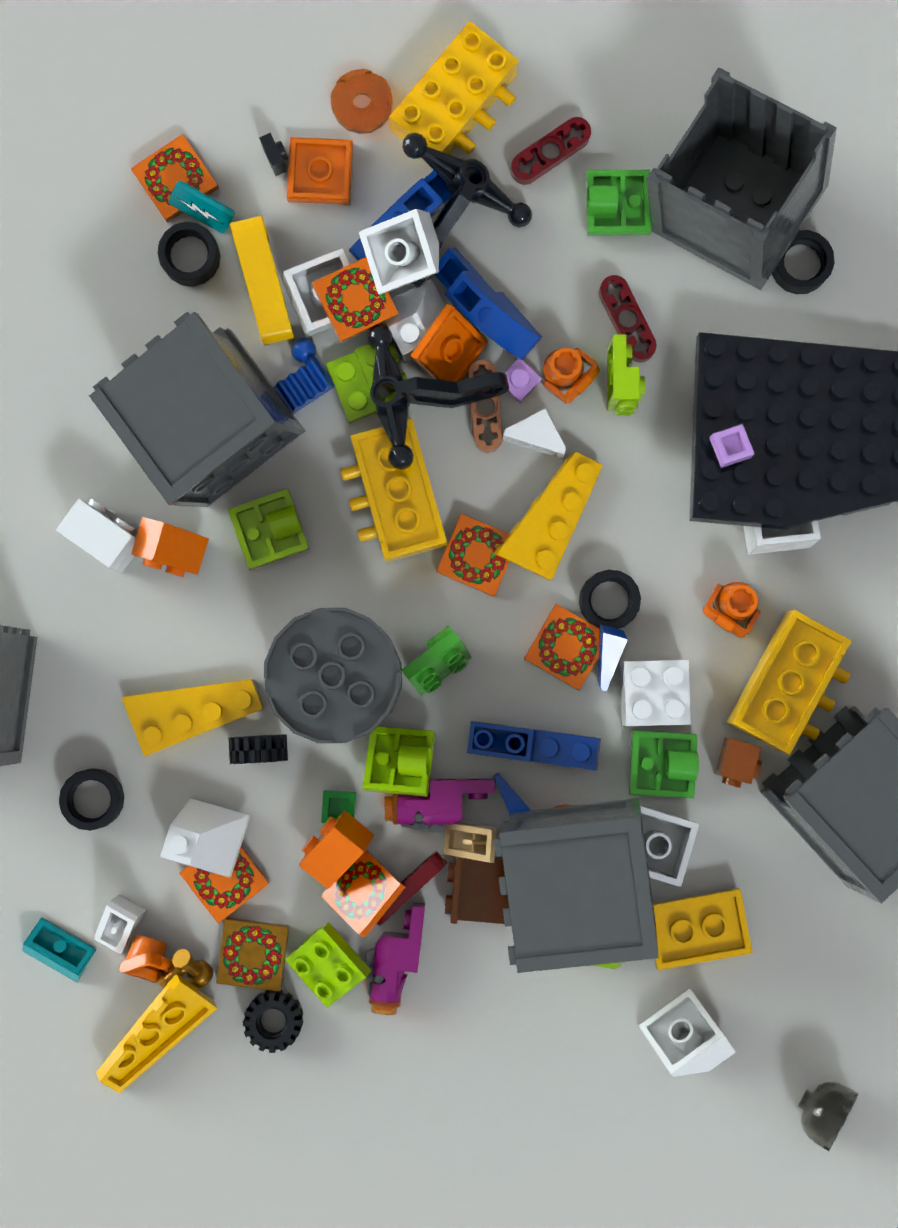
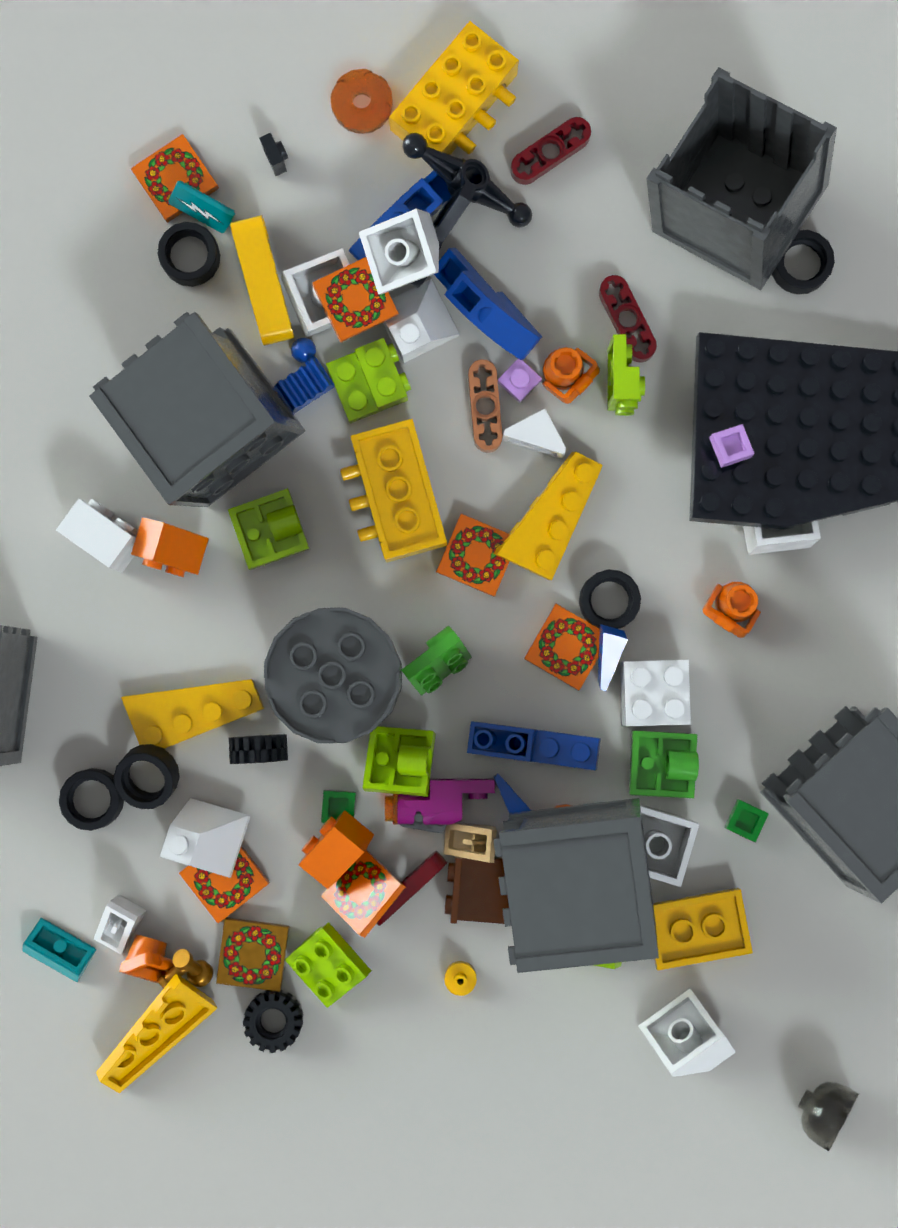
(130, 792): none -> black tyre
(320, 170): orange tile -> none
(389, 960): magenta plate -> none
(418, 391): black piece -> none
(449, 346): orange tile -> none
(457, 971): none -> yellow tile
(617, 203): bright green plate -> none
(738, 762): dark orange brick -> none
(746, 820): none -> green plate
(790, 683): yellow piece -> none

